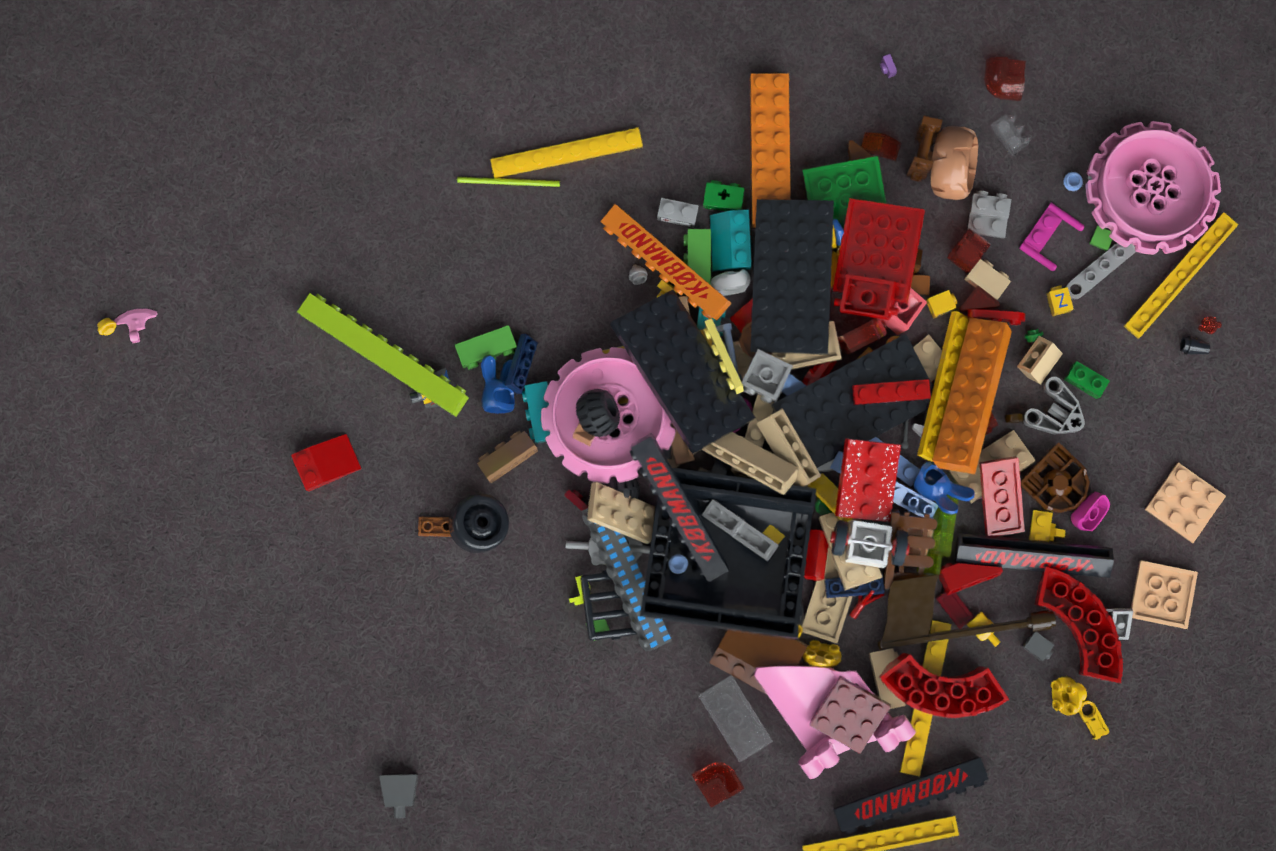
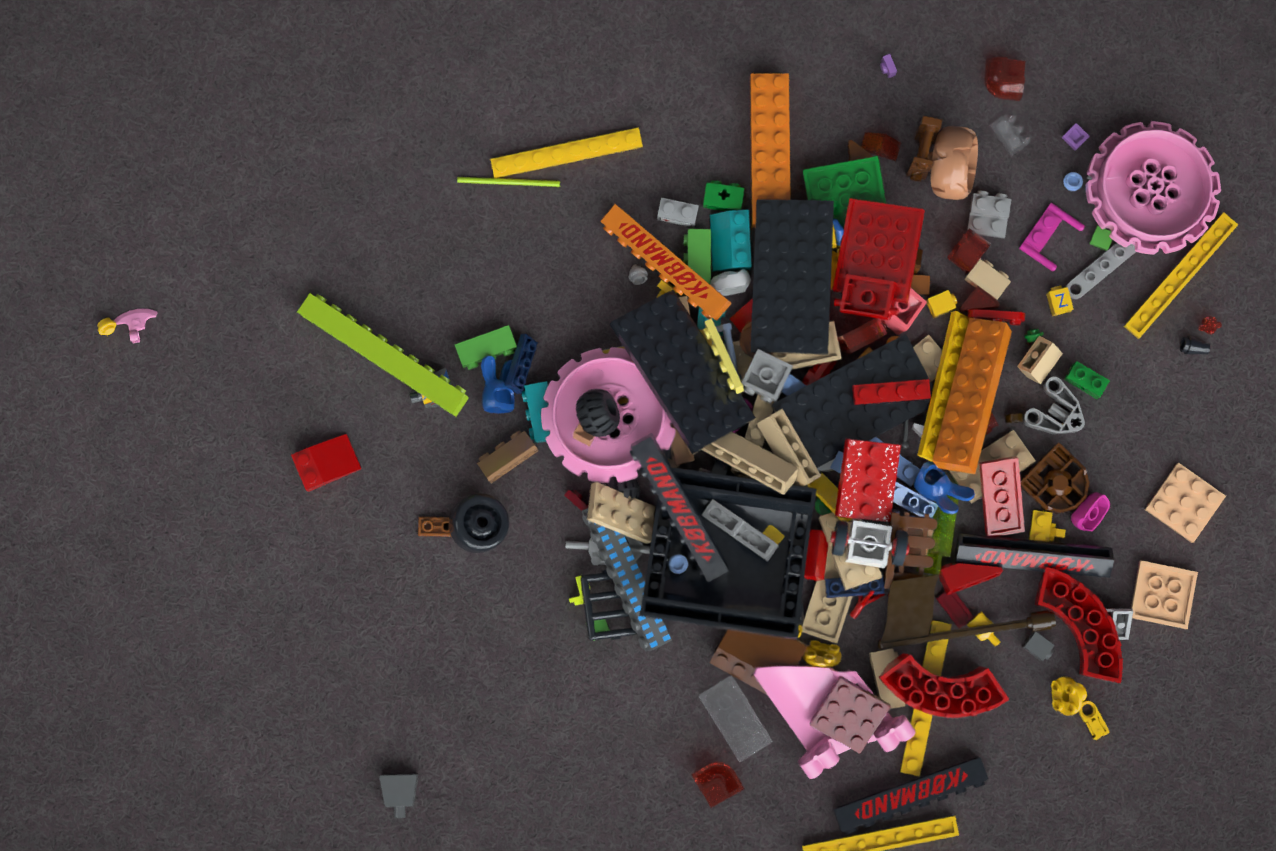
(1075, 137): none -> medium lavender plate

